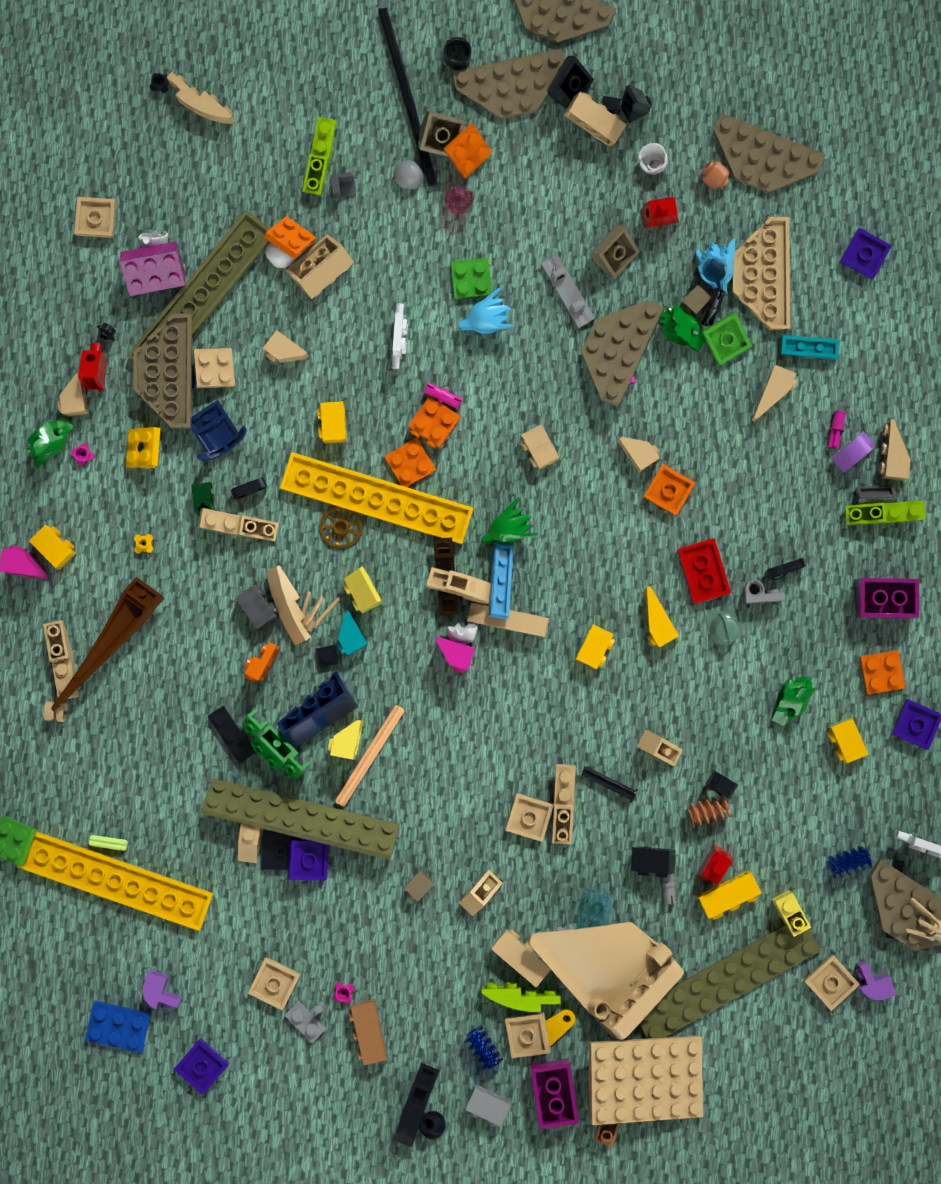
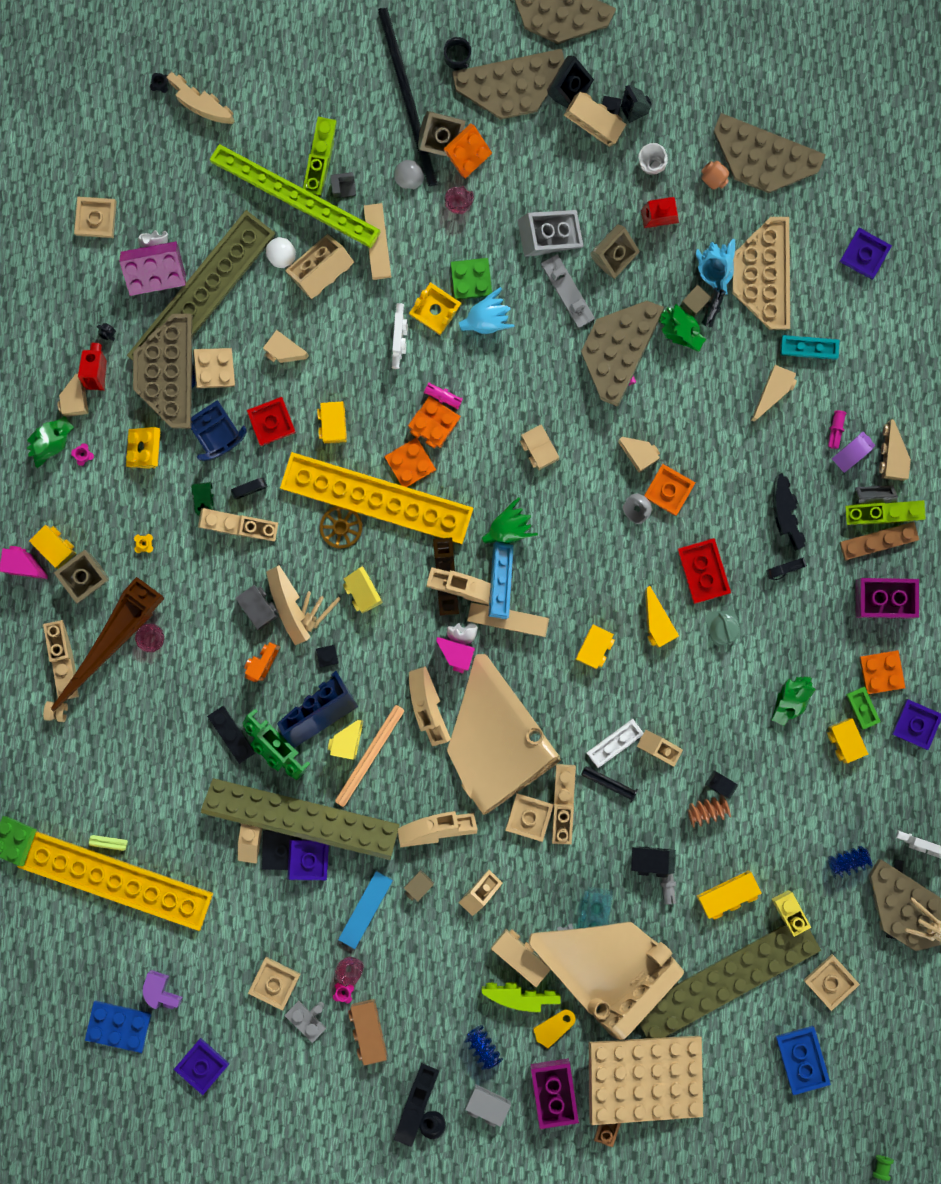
(81, 576): none -> dark tan brick
(144, 637): none -> clear pink hair
(271, 421): none -> red plate
(290, 237): orange plate -> none
(295, 196): none -> lime plate
(350, 636): teal slope -> none
(352, 977): none -> clear pink hair
(365, 909): none -> dark azure tile
(379, 252): none -> tan slope
(425, 707): none -> tan slope
(429, 297): none -> yellow piece
(431, 828): none -> tan slope
(493, 740): none -> tan panel
(527, 1035): tan plate -> none
(549, 232): none -> light grey slope
(615, 743): none -> white tile
(644, 505): none -> light grey hair
(715, 865): red torso -> none
(726, 338): bright green plate -> none
(761, 597): light grey plate -> none
(783, 504): none -> black slope
(803, 1060): none -> blue plate
(863, 708): none -> bright green plate
(877, 987): medium lavender brick -> none
(879, 541): none -> medium nougat plate
(883, 1168): none -> bright green bush

